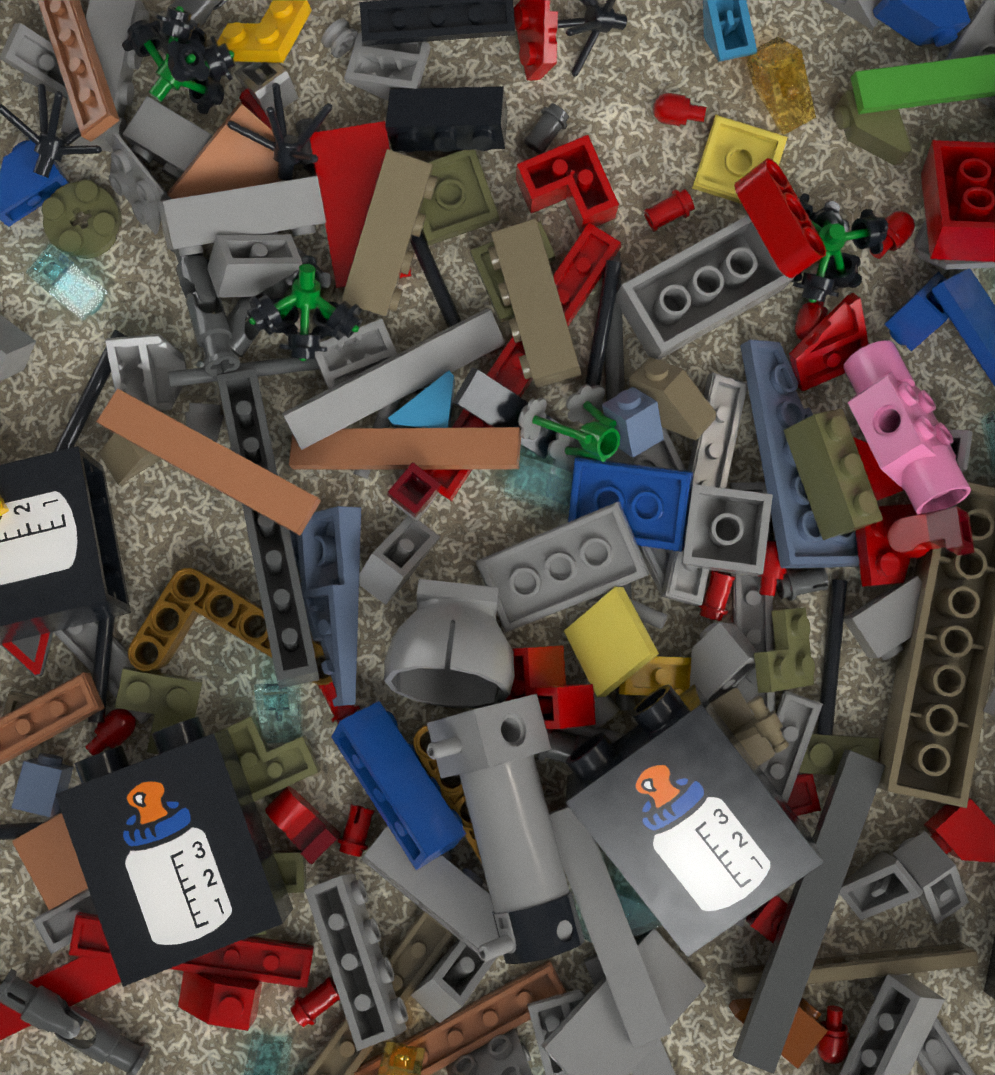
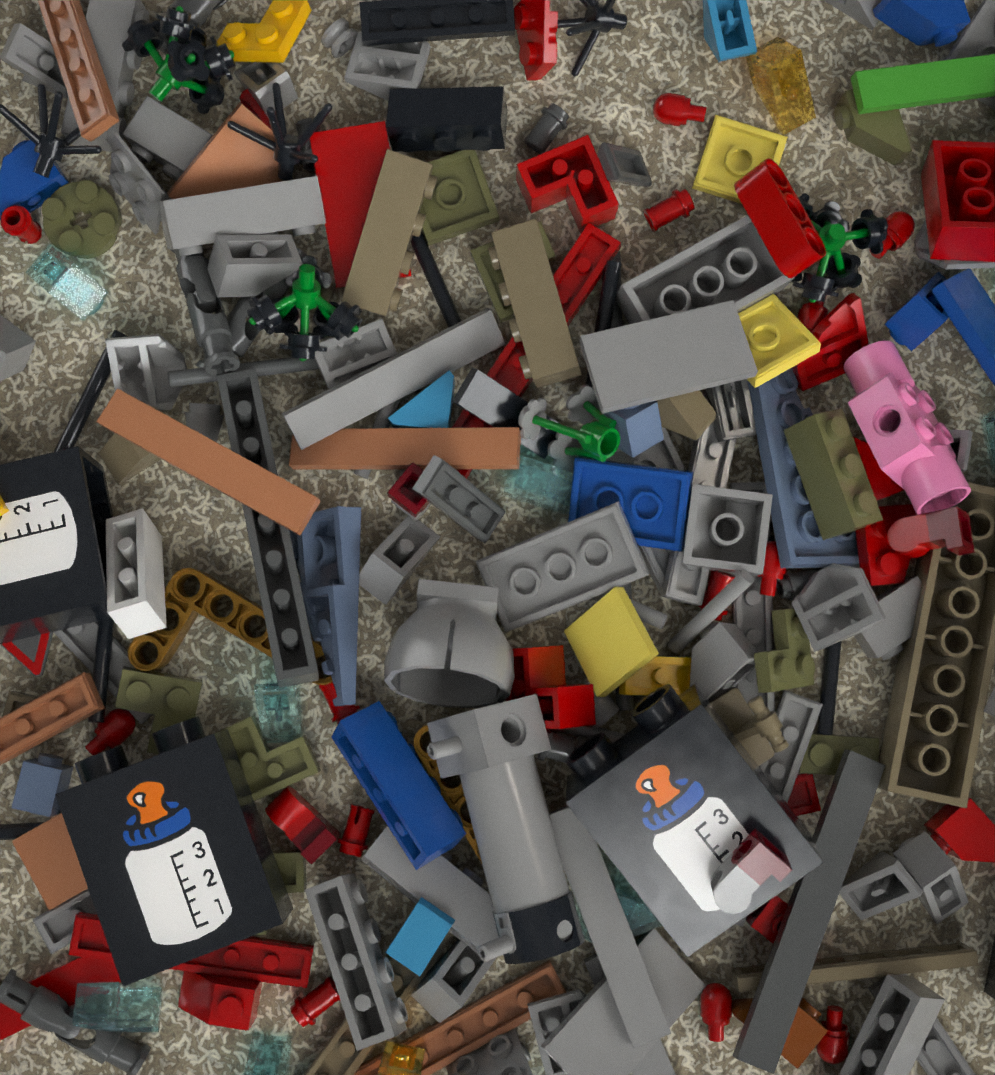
(18, 222): none -> red pin
(117, 1009): none -> clear light blue slope
(135, 574): none -> white brick
(420, 936): none -> dark azure slope
(459, 499): none -> dark grey tile
(623, 165): none -> dark grey tile
(667, 356): none -> light grey tile
(711, 611): none -> light grey bar
(716, 1009): none -> red cylinder
(746, 408): none -> dark grey tile
(746, 871): none -> leg
(775, 338): none -> light yellow tile
(836, 605): none -> light grey slope

